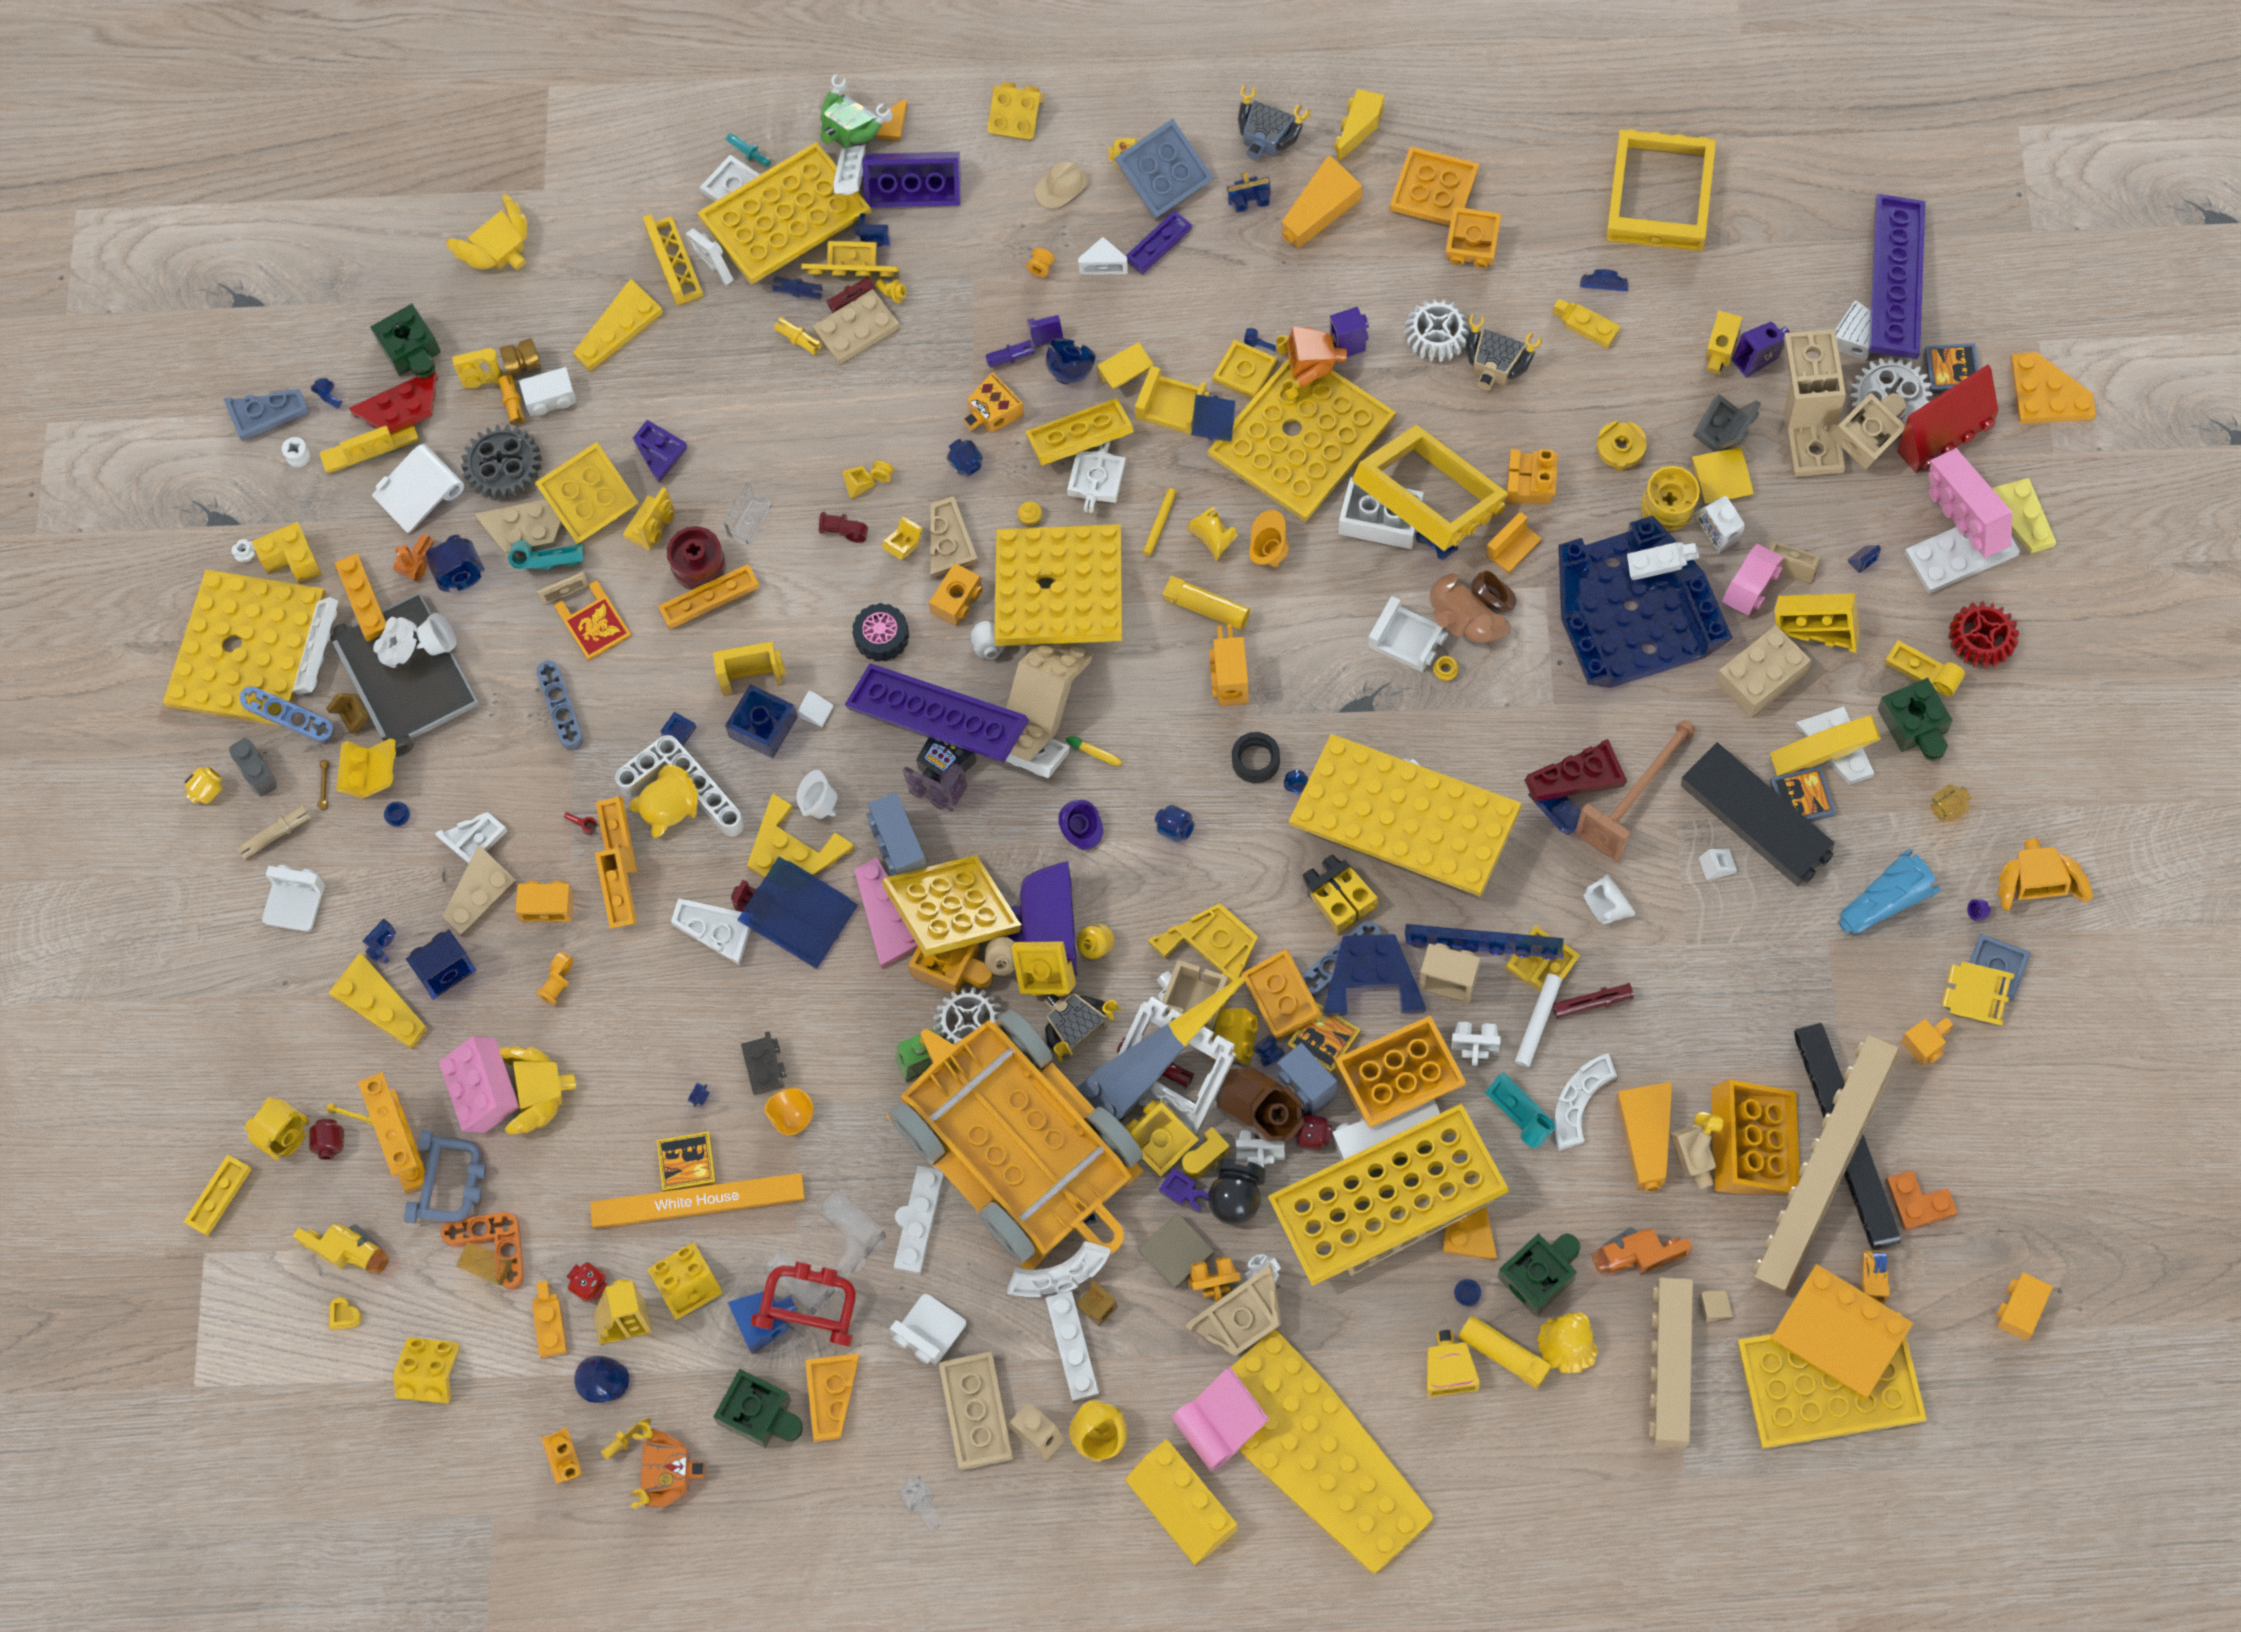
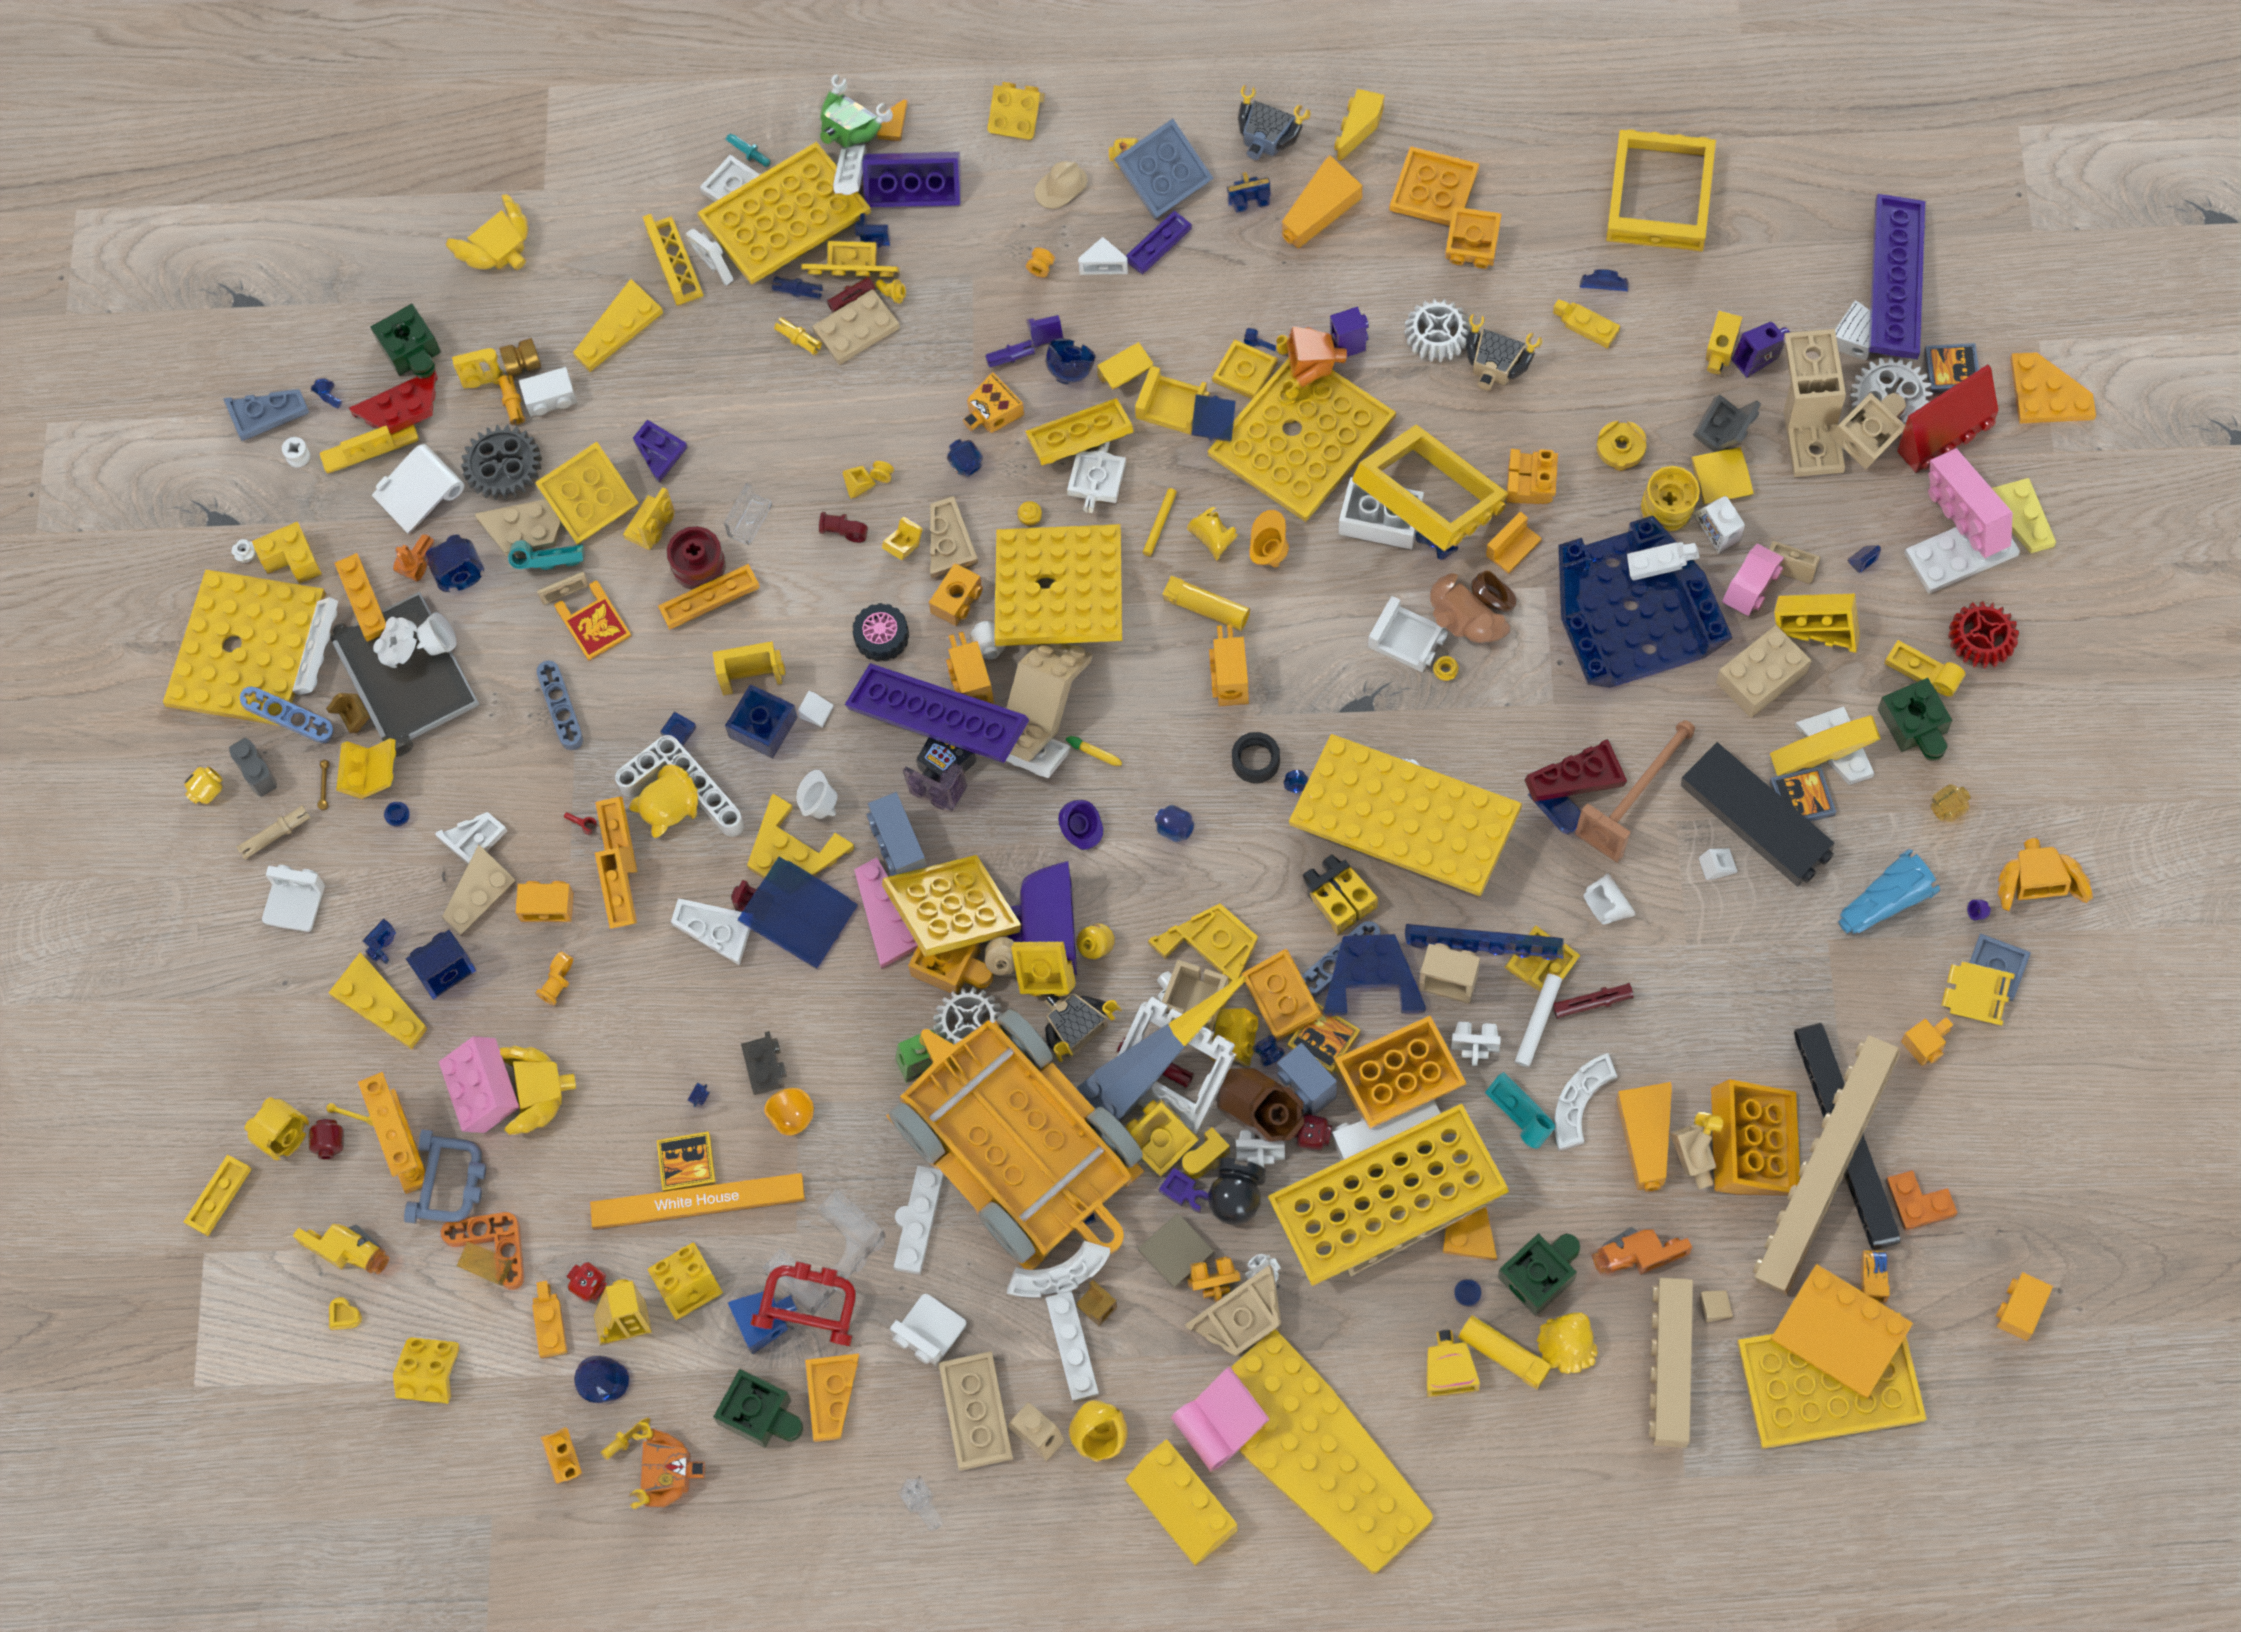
(968, 669): none -> light orange brick

